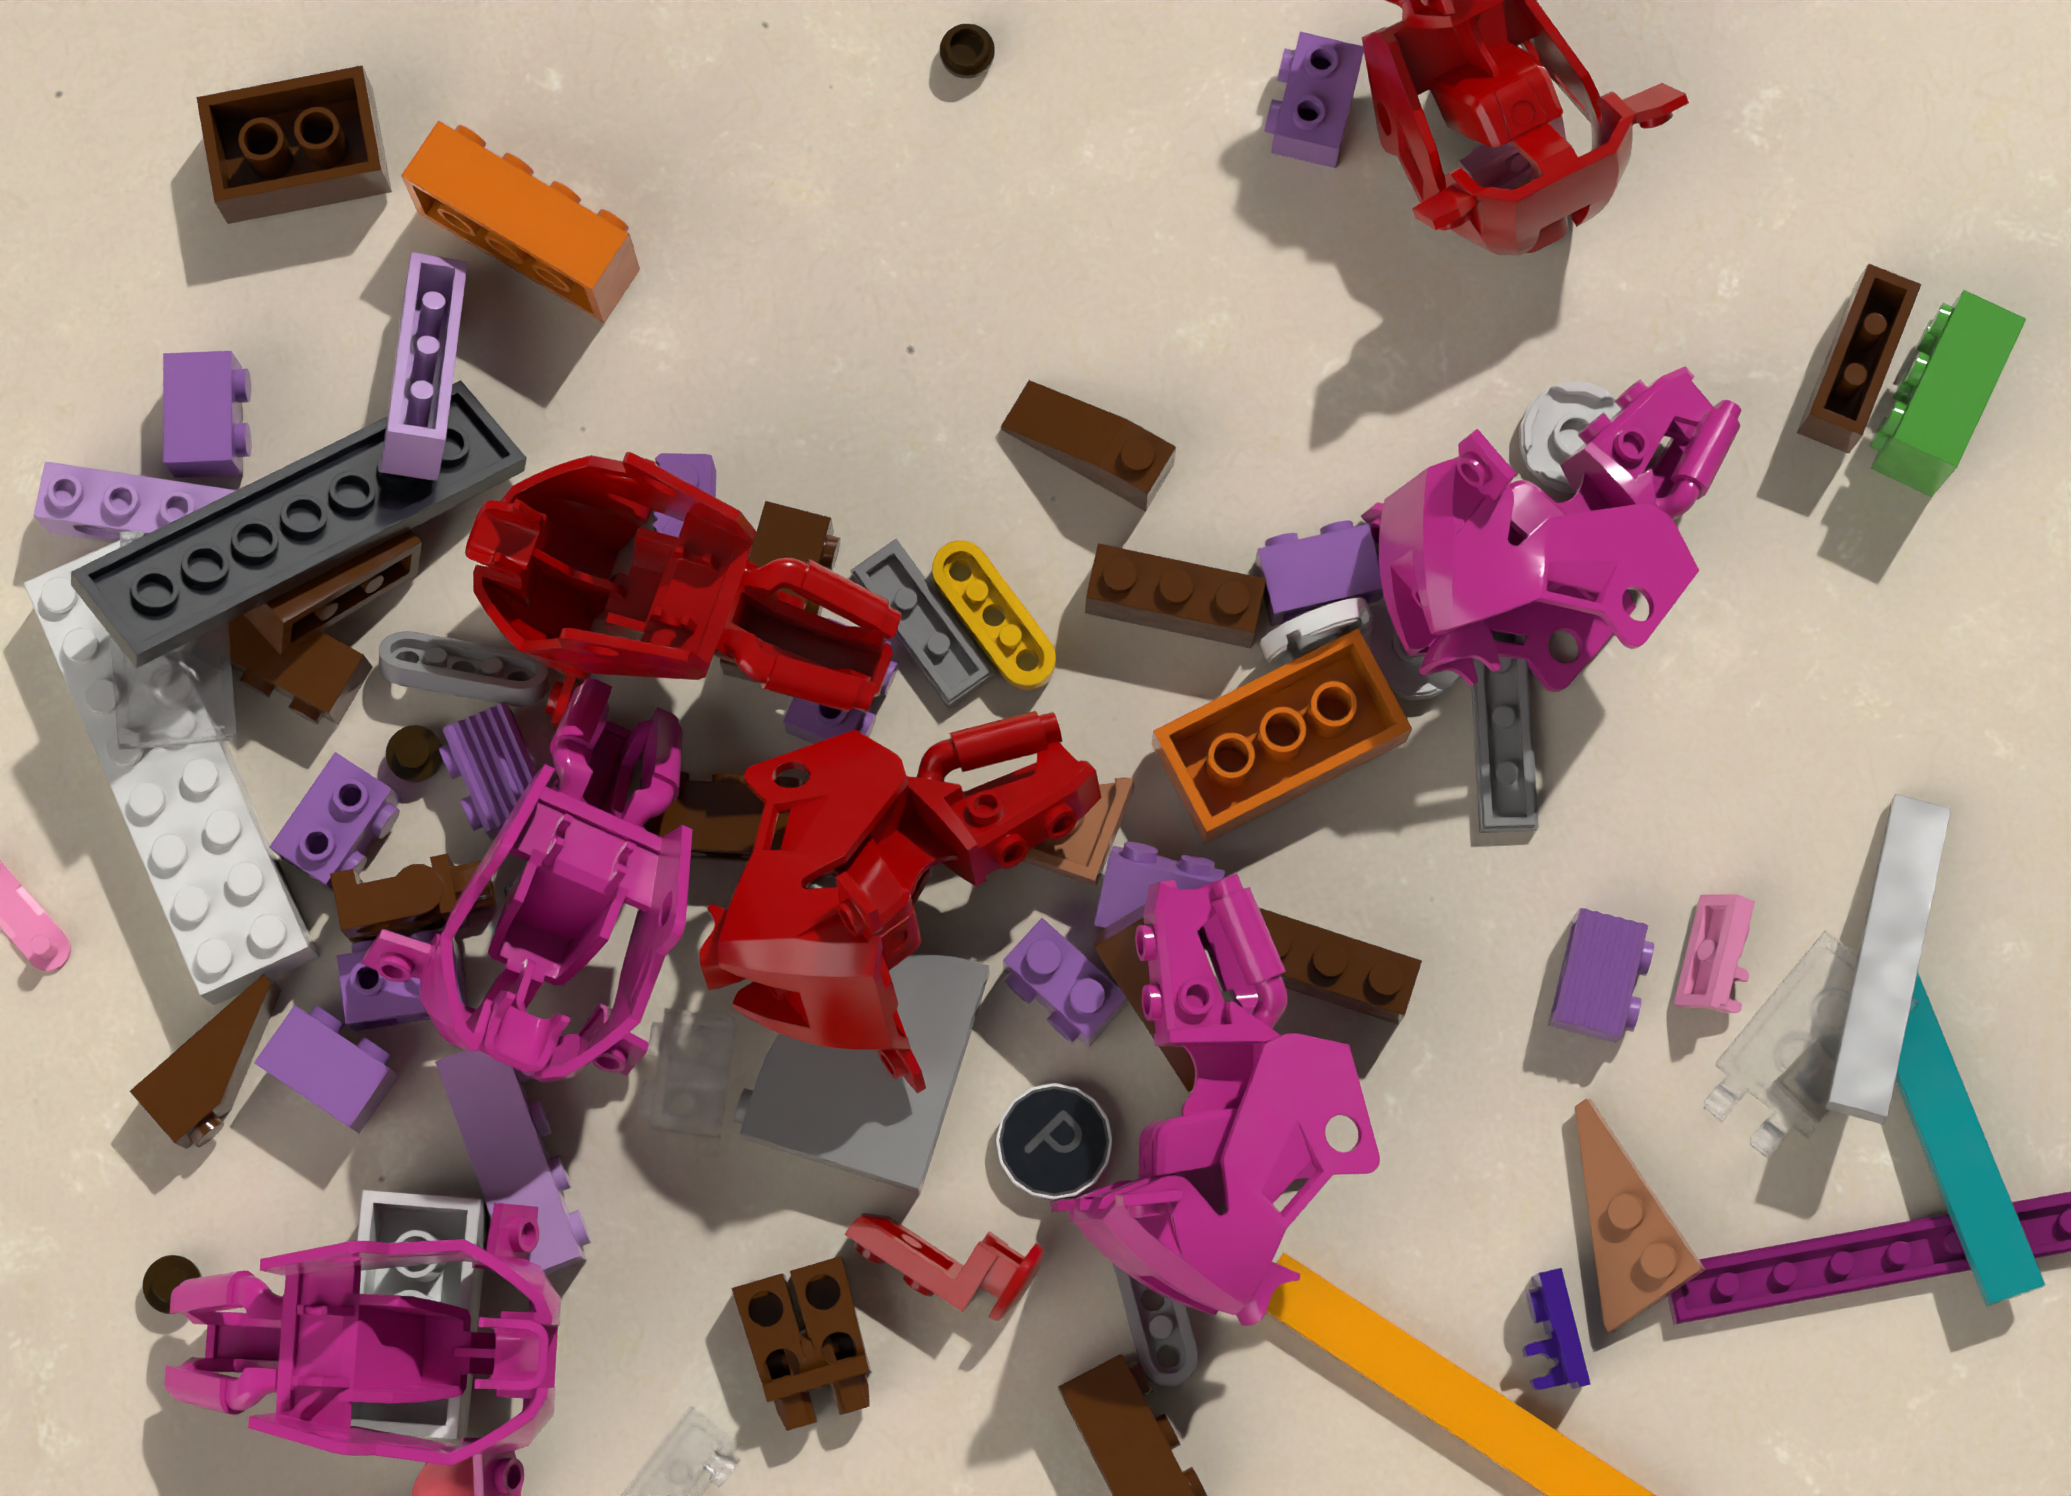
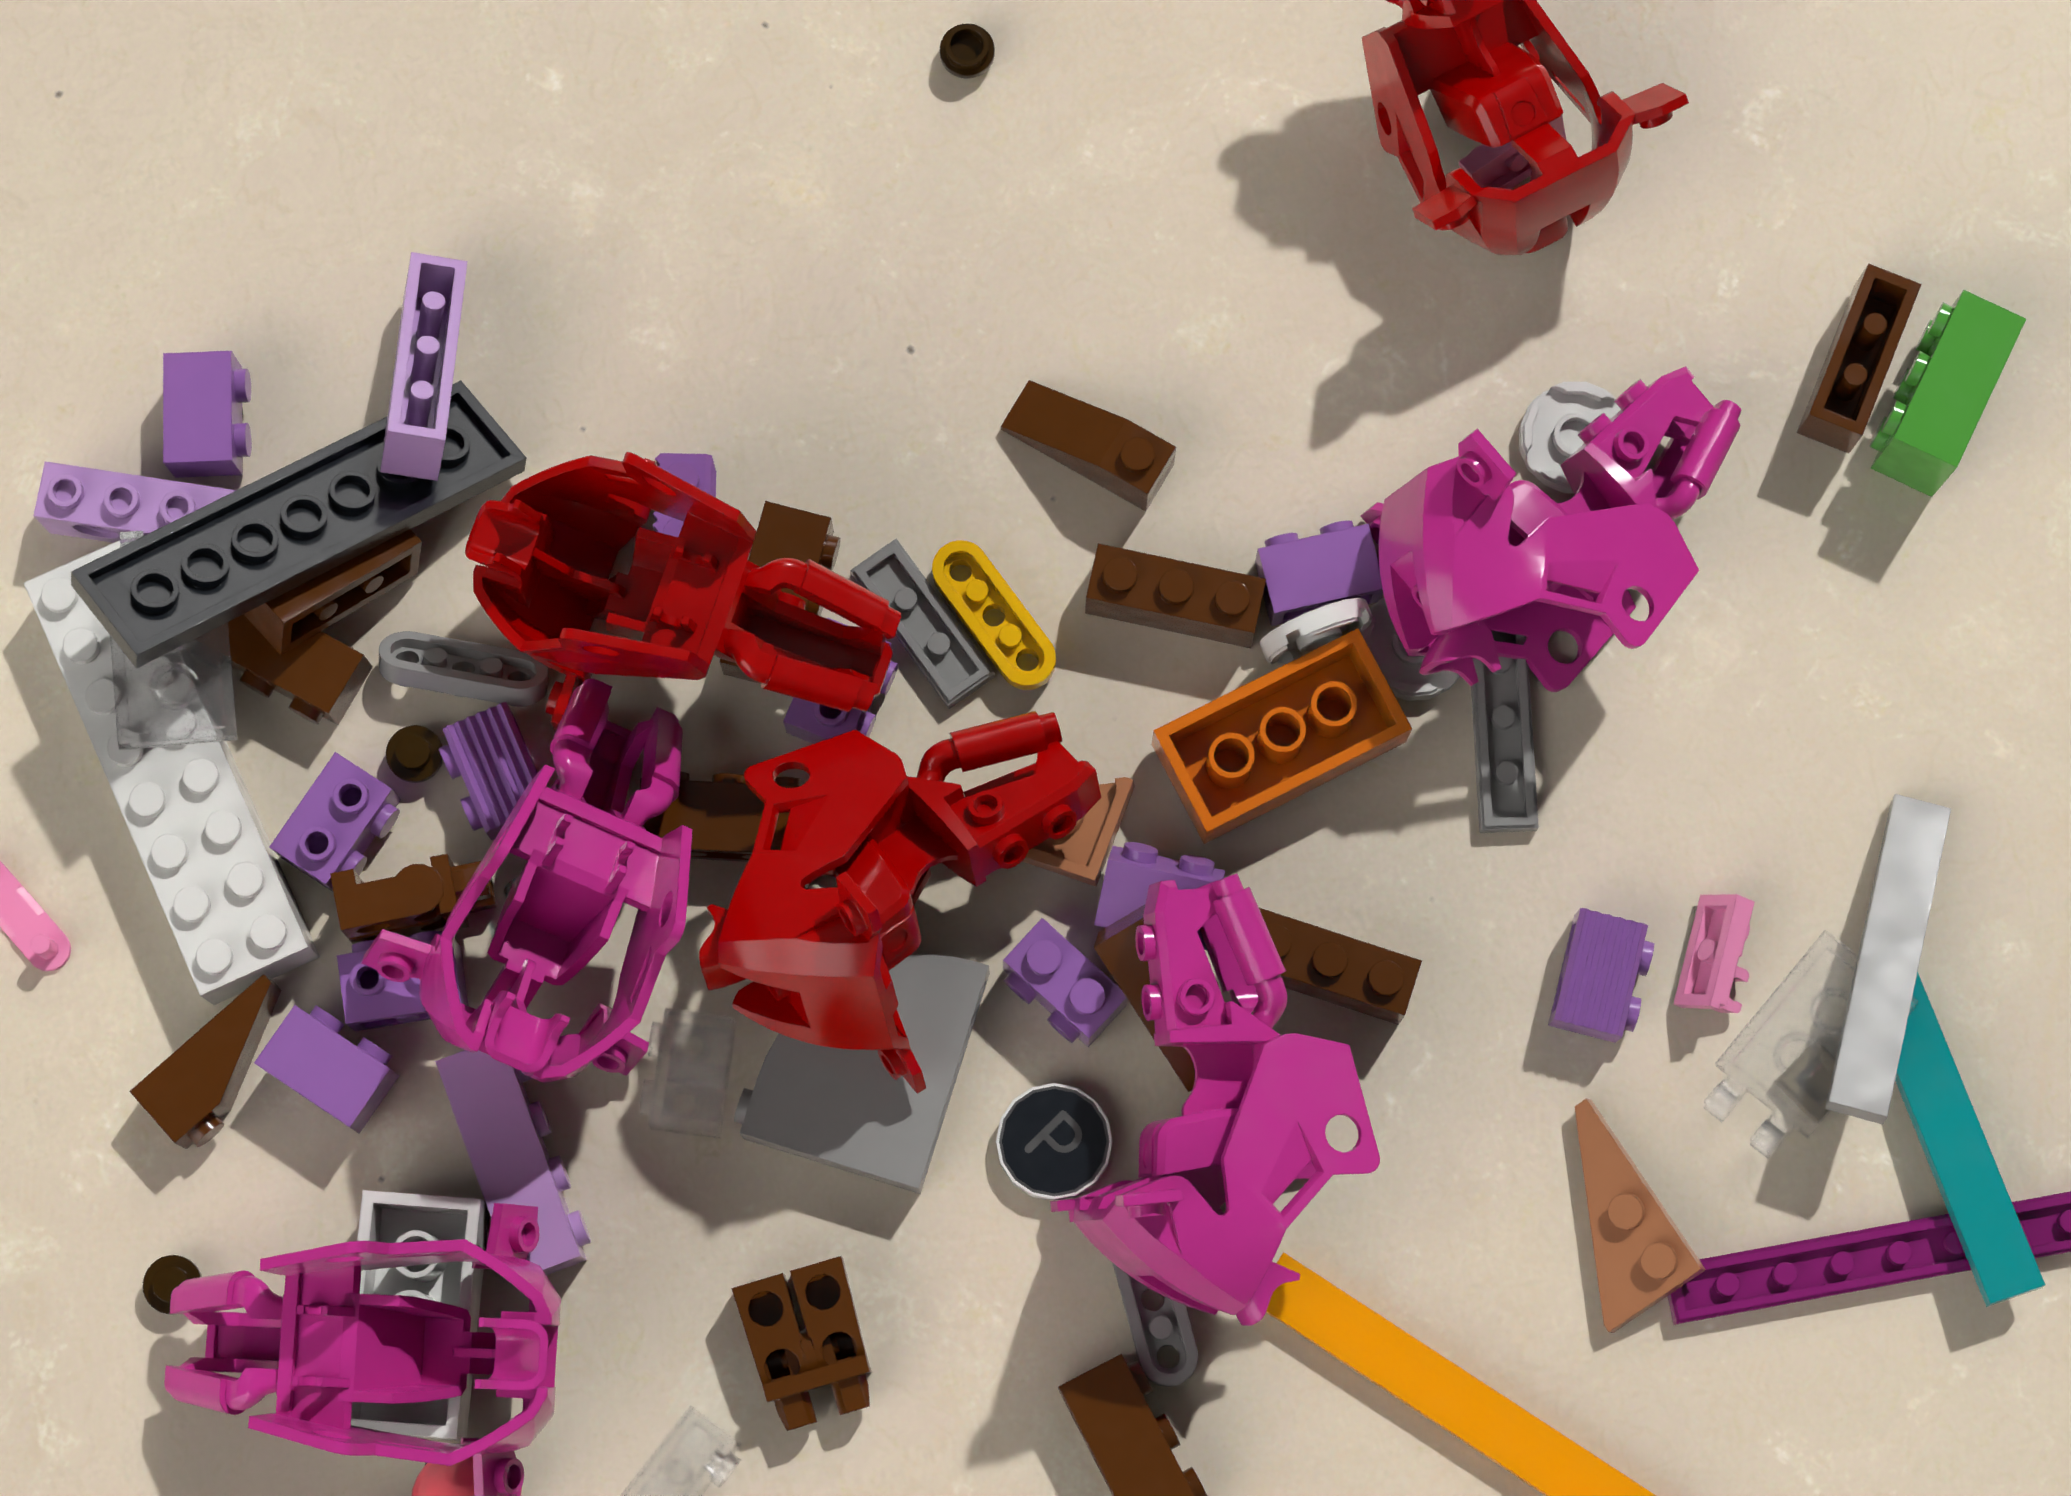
(293, 144): reddish brown brick -> none
(522, 219): orange brick -> none
(931, 1271): red piece -> none
(1316, 99): medium lavender brick -> none
(1552, 1306): dark purple plate -> none

